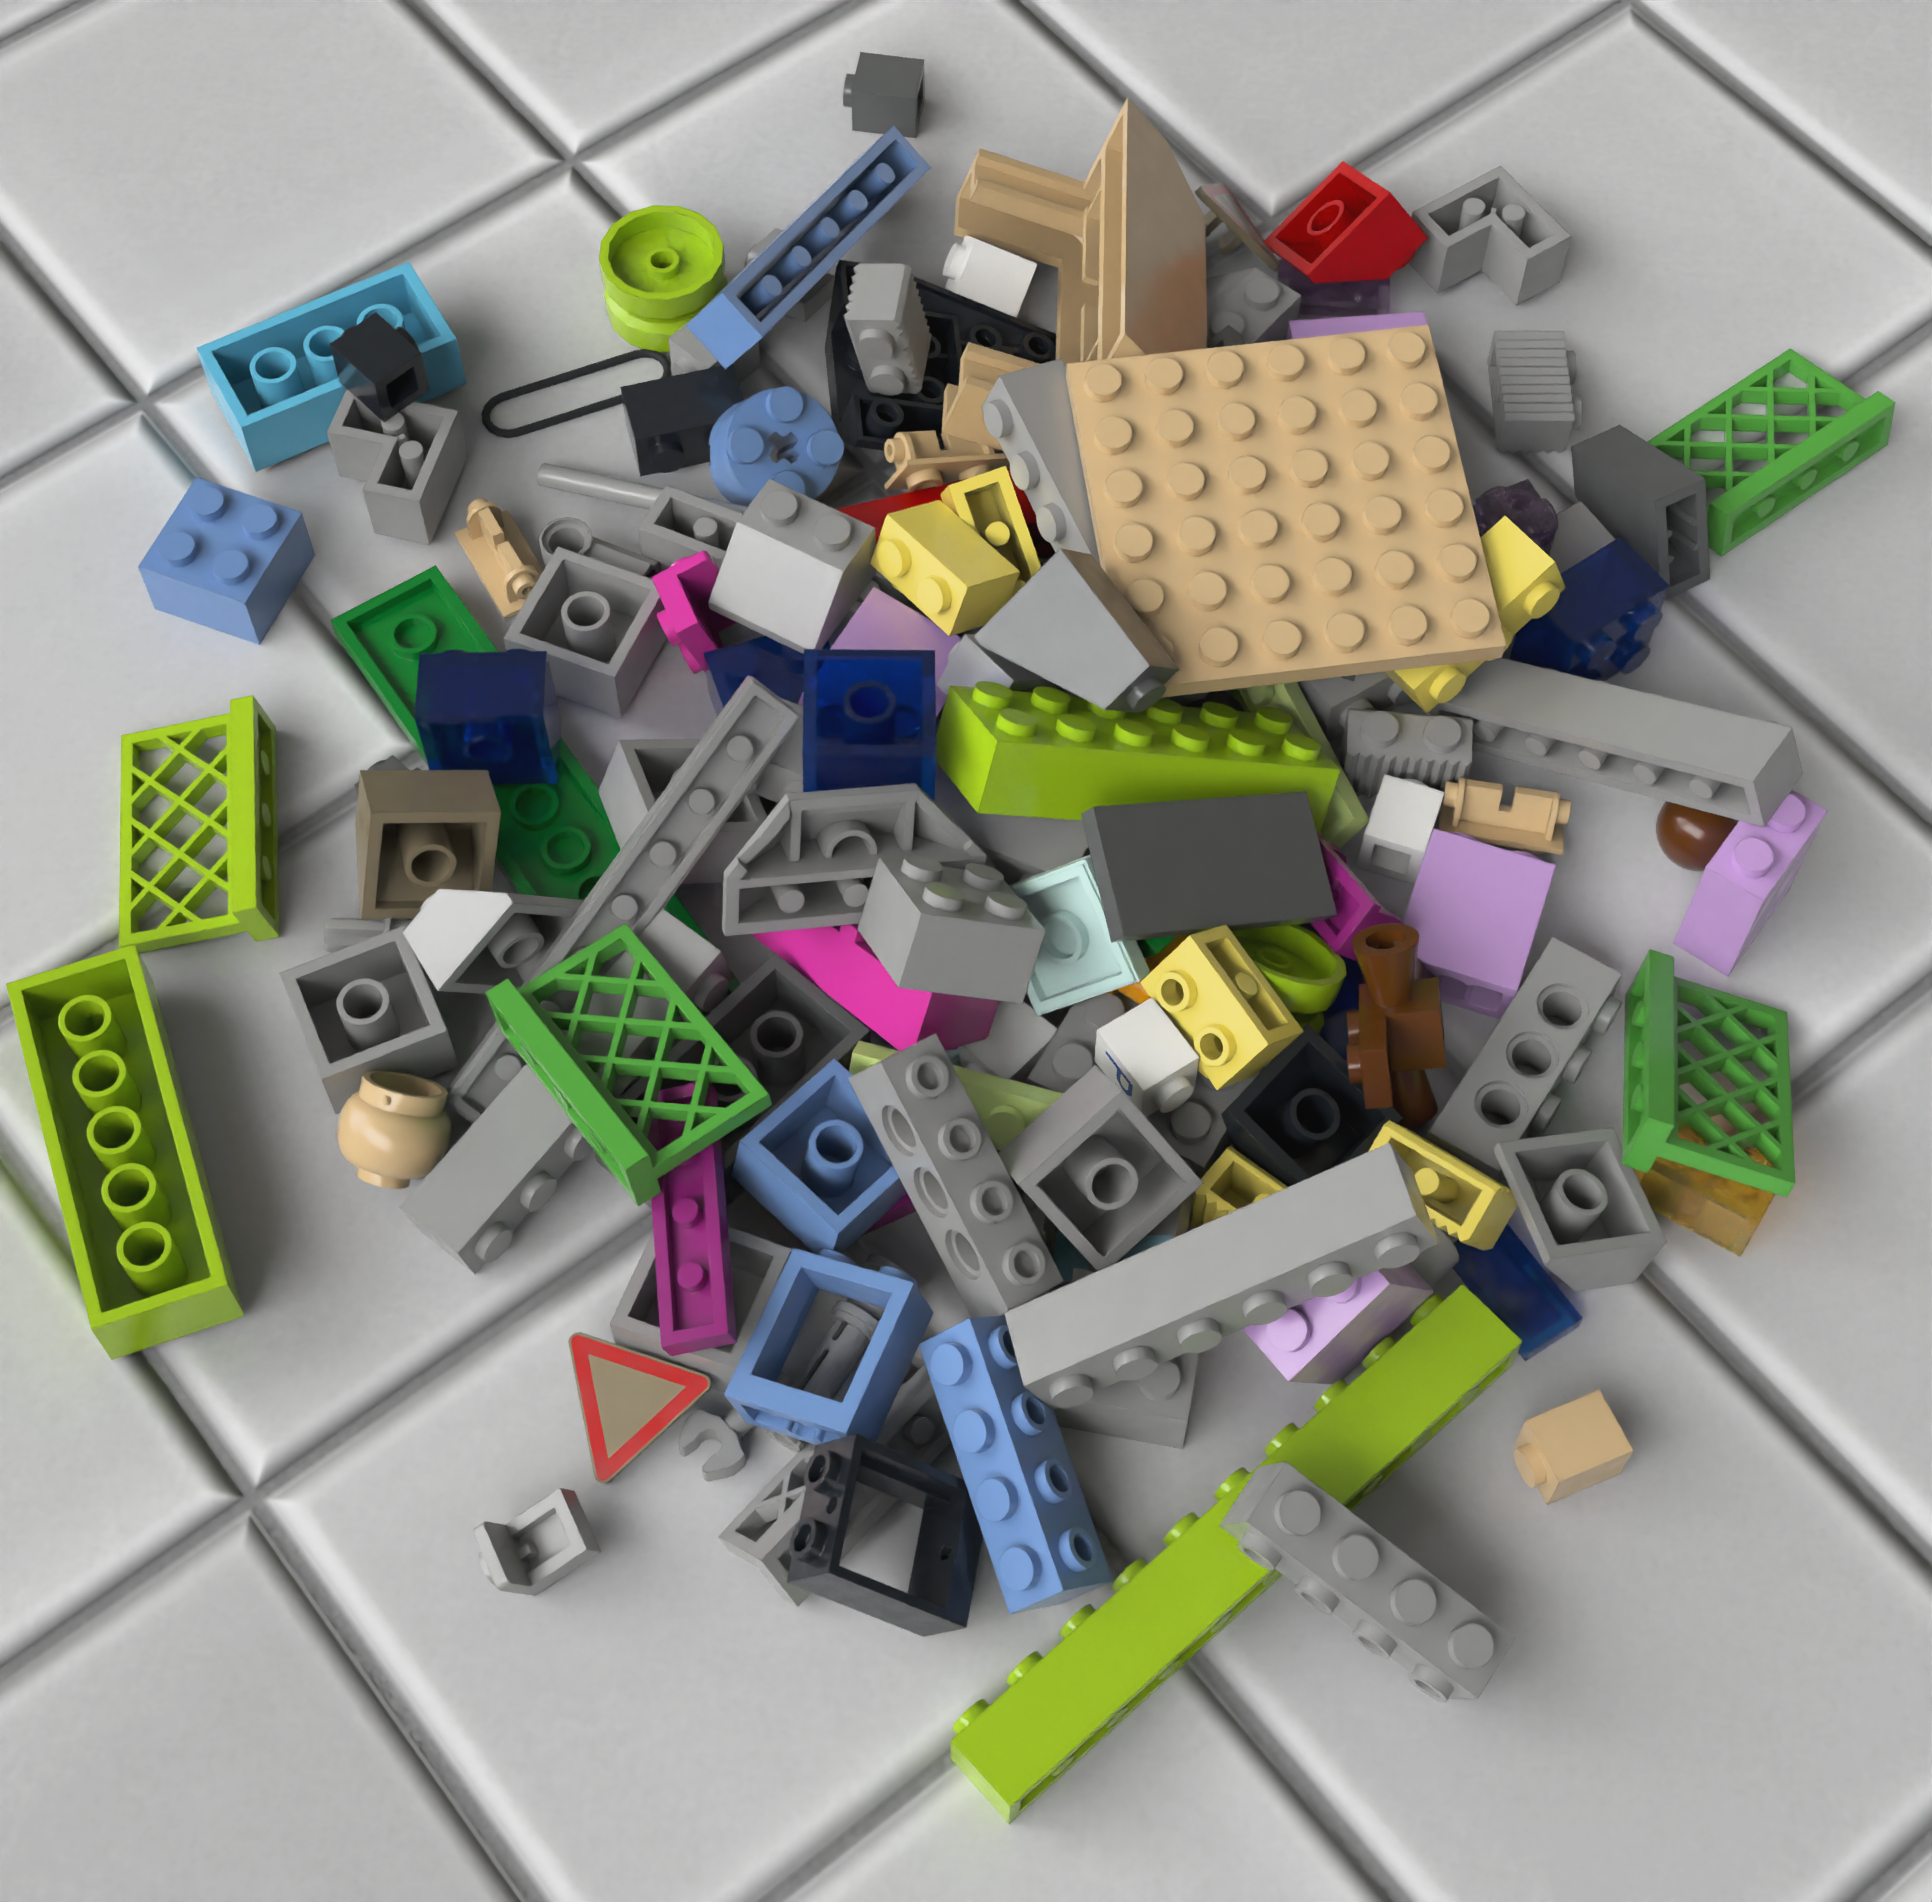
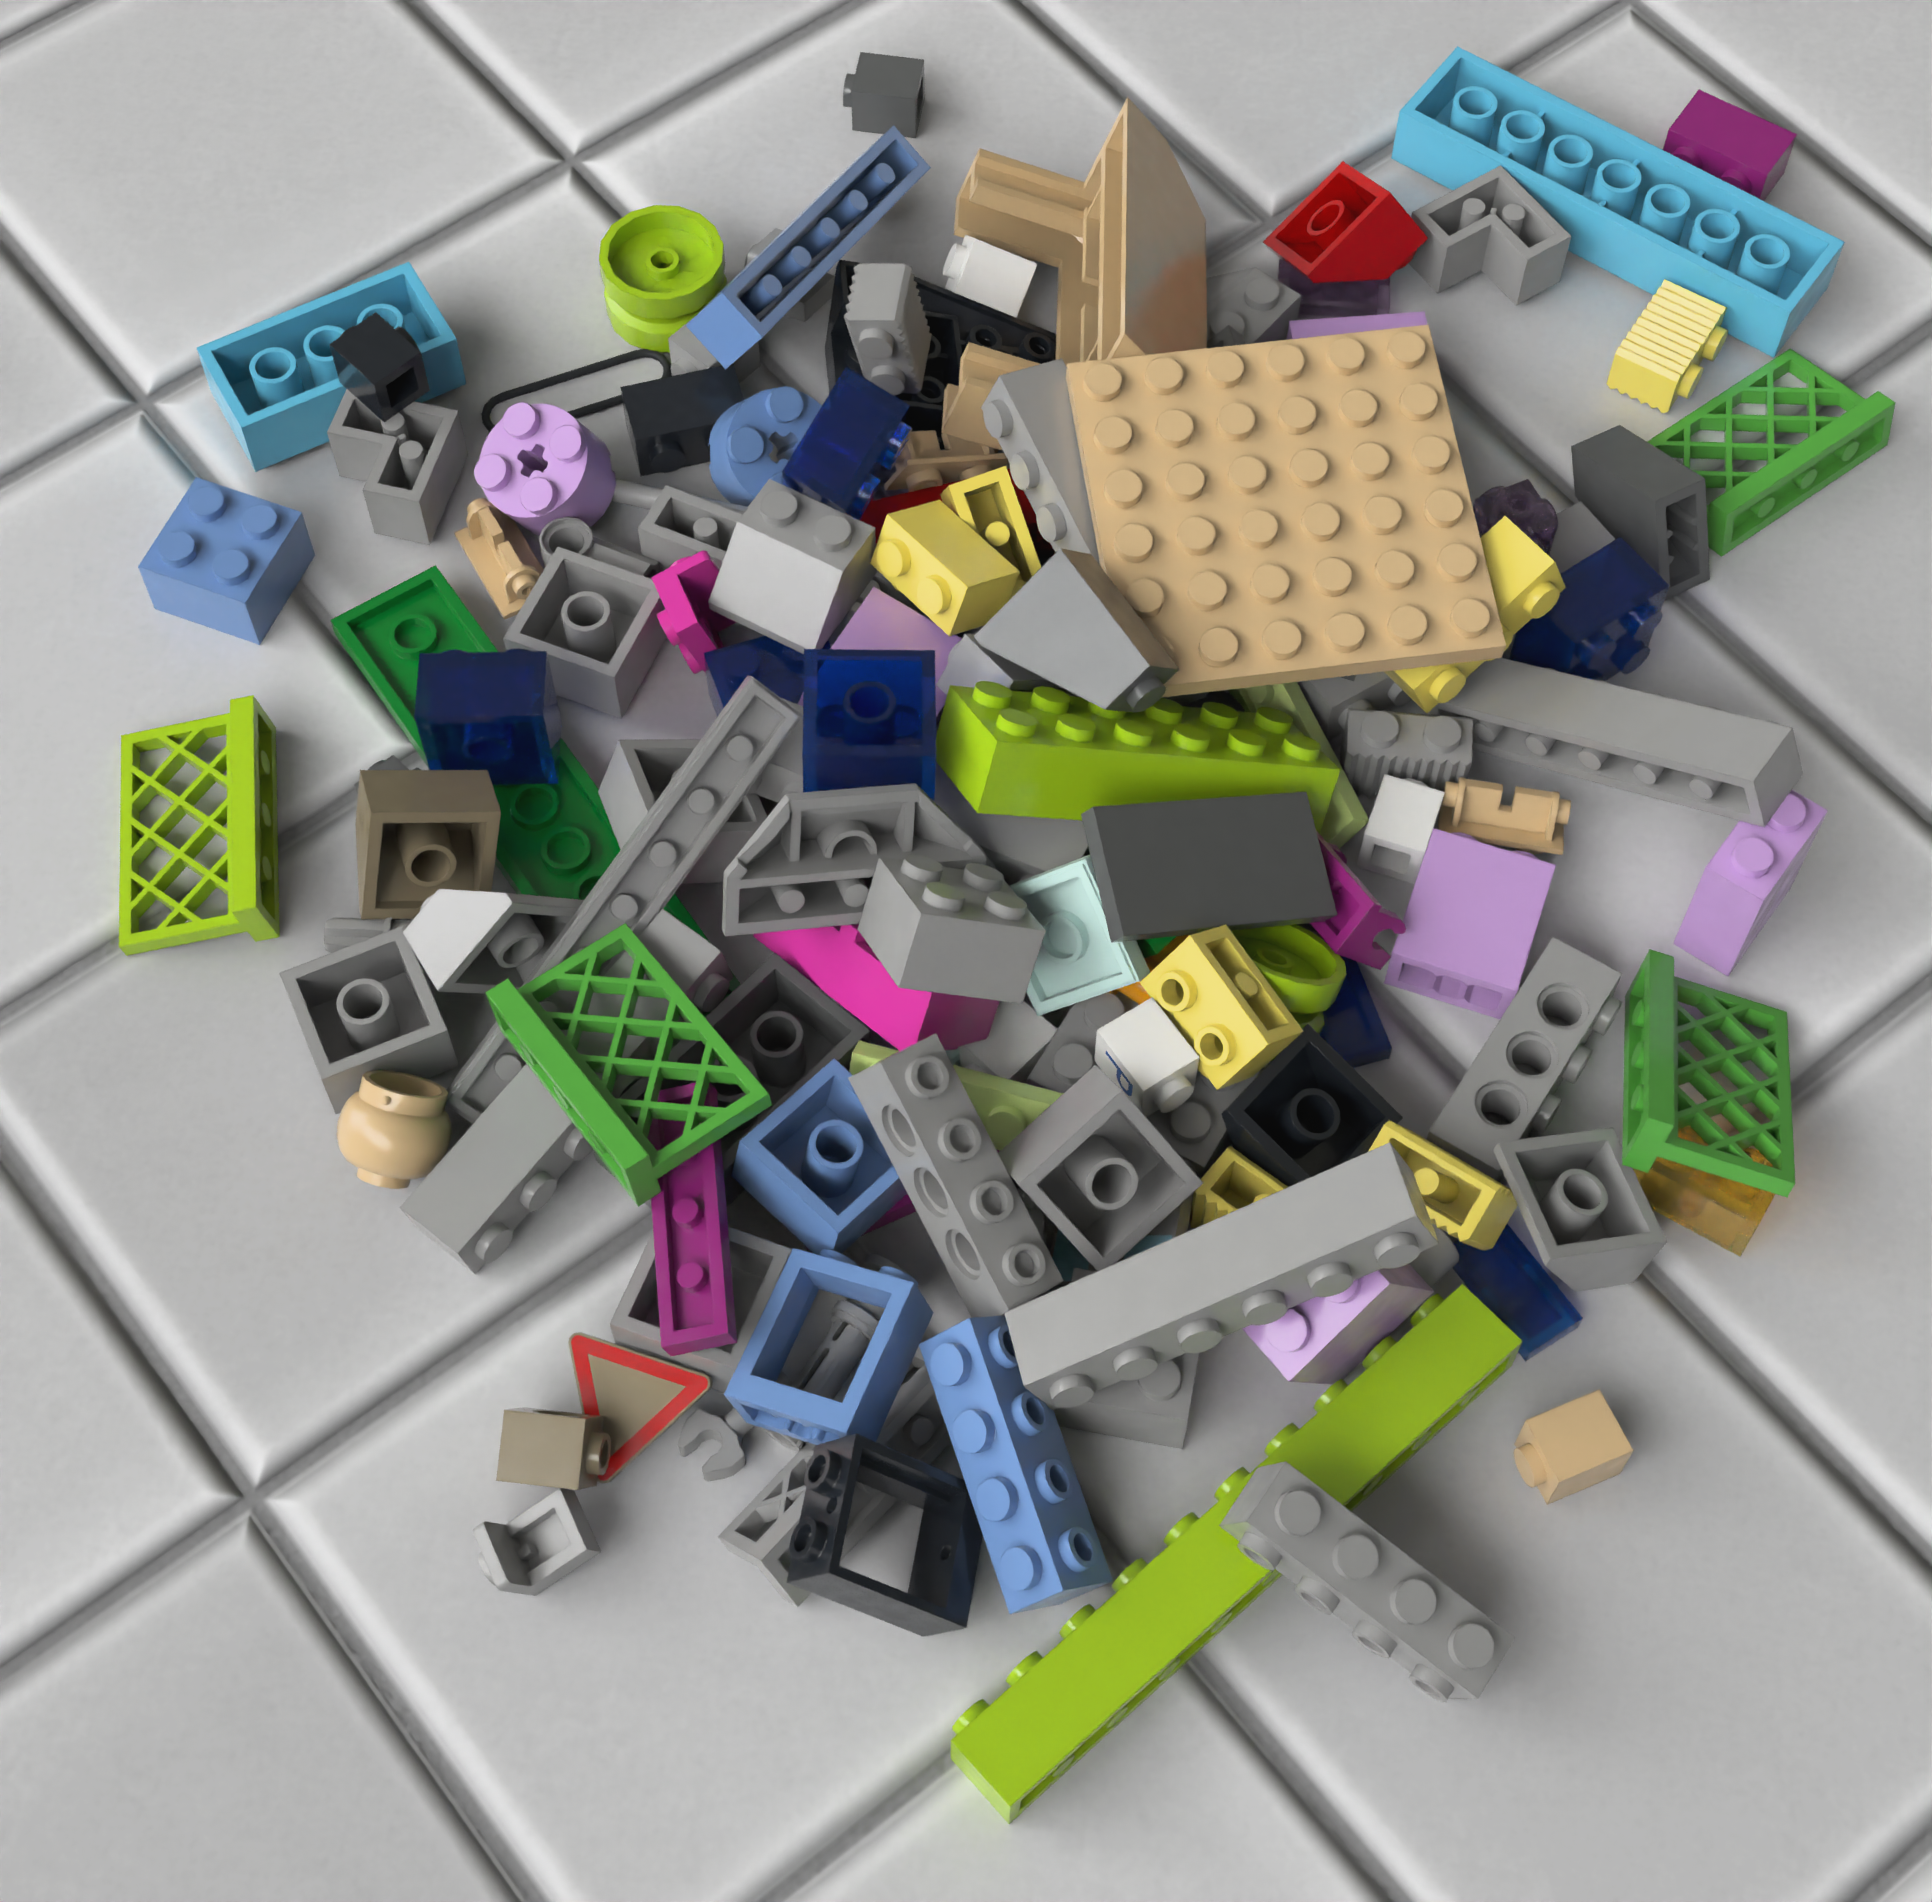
(123, 1153): lime brick -> none
(545, 467): none -> lavender brick
(552, 1448): none -> dark tan brick
(847, 444): none -> clear blue brick
(1226, 209): dark tan piece -> none
(1396, 1025): reddish brown brick -> none
(1533, 391): light grey brick -> none
(1621, 197): none -> medium azure brick
(1667, 346): none -> light yellow brick
(1691, 835): reddish brown piece -> none
(1731, 144): none -> magenta brick

